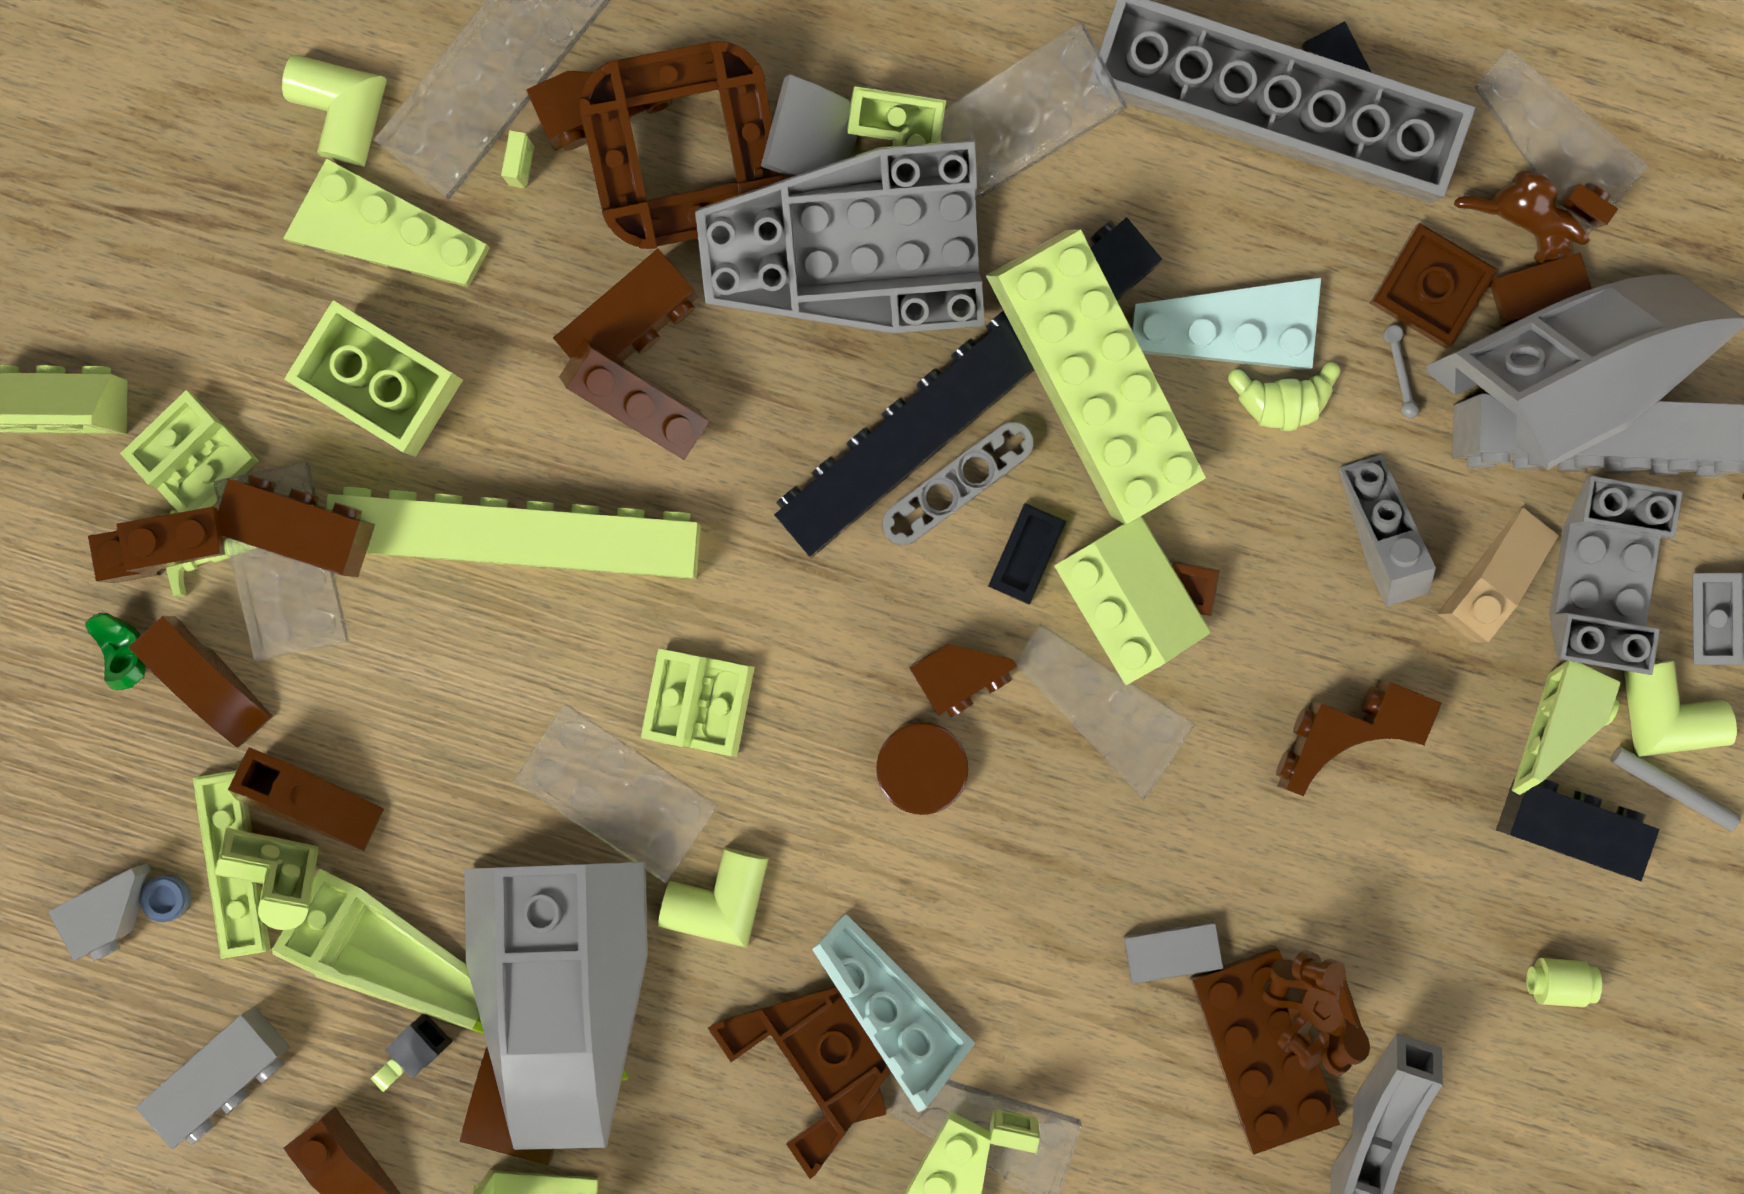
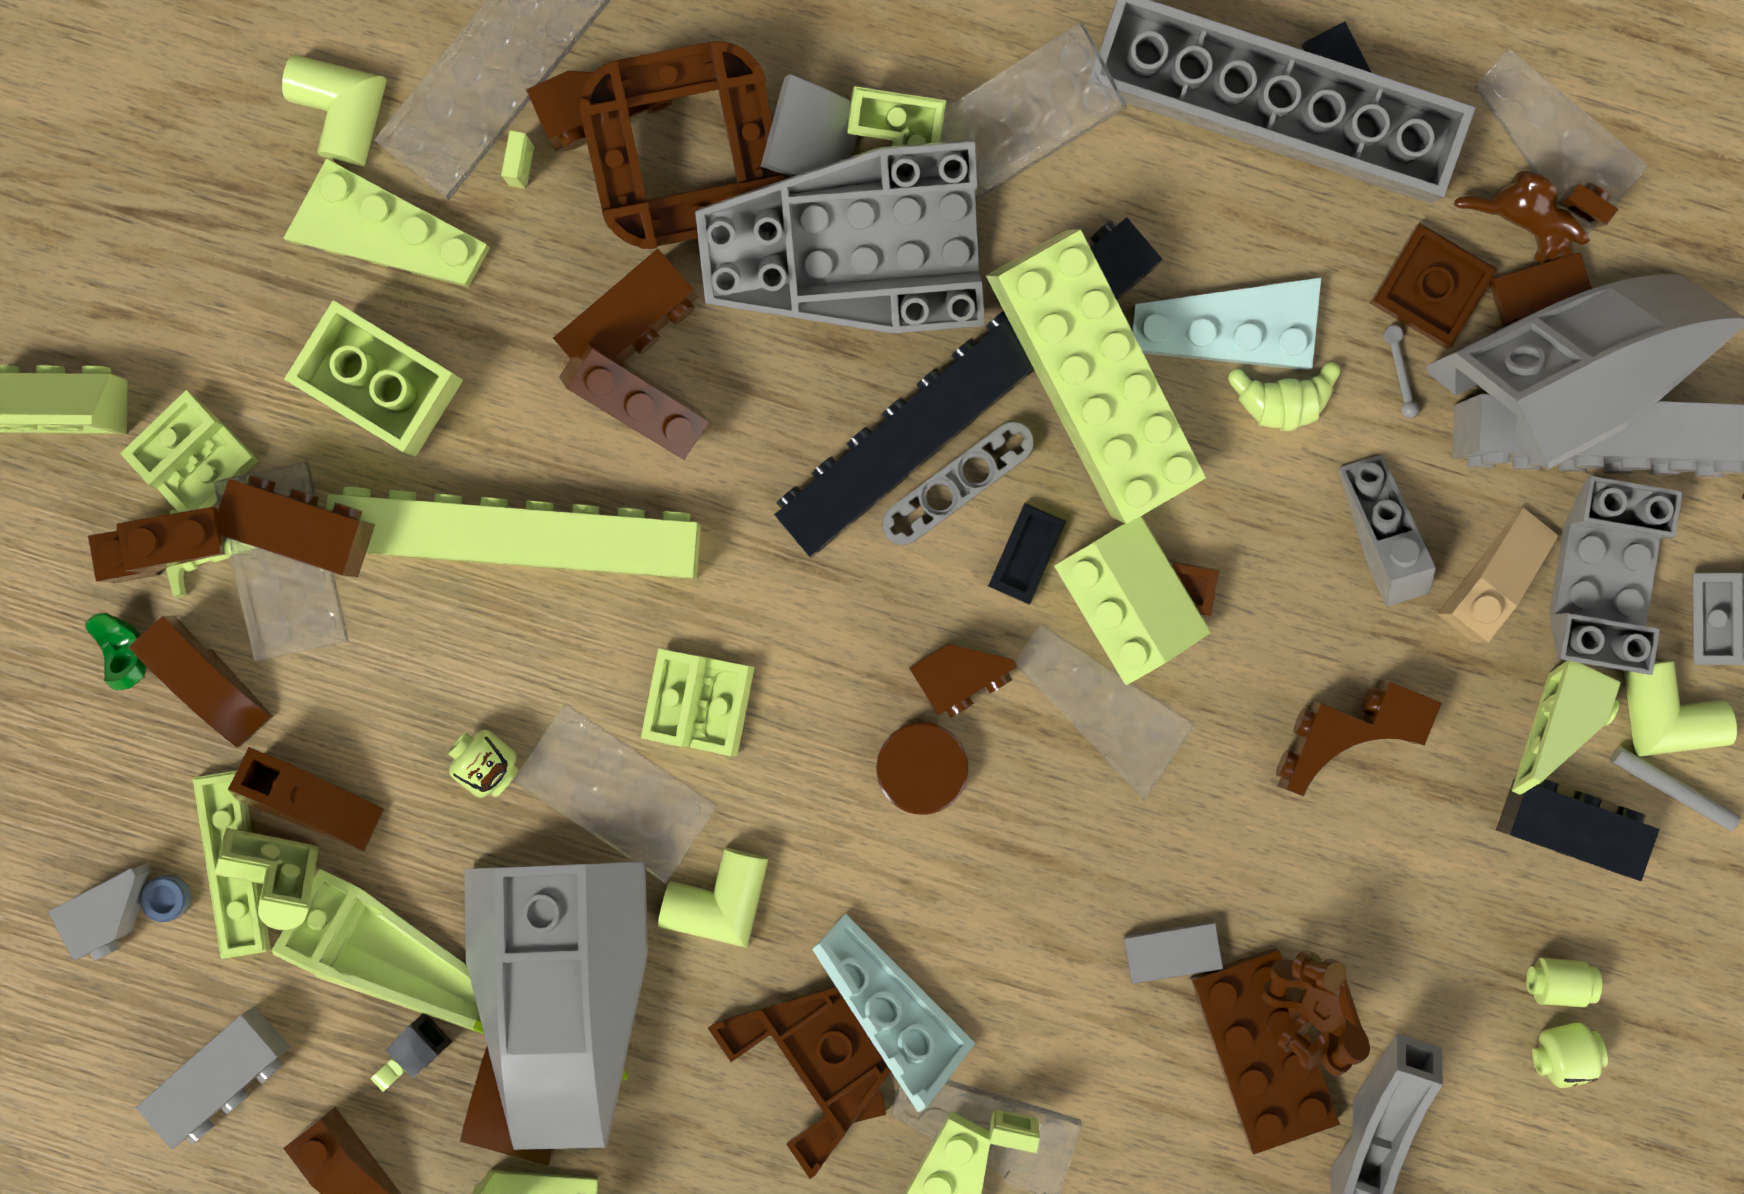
(482, 763): none -> yellowish green head
(1570, 1055): none -> yellowish green head

